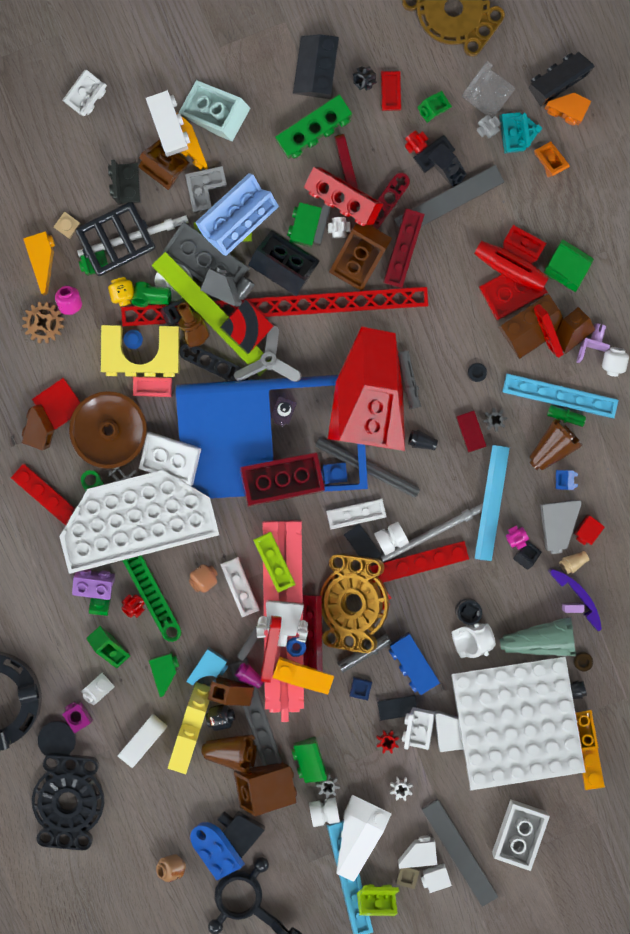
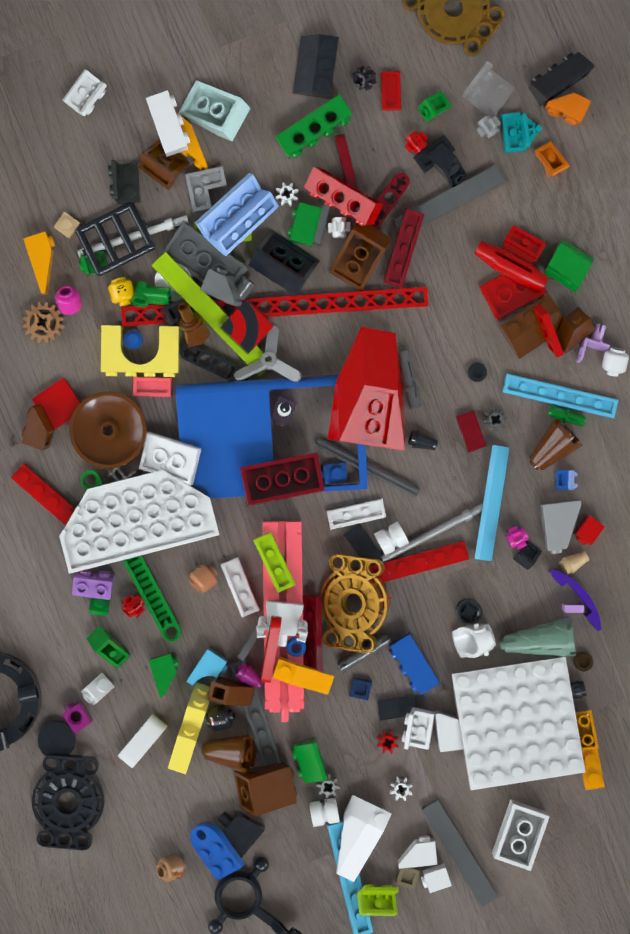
(289, 188): none -> white gear

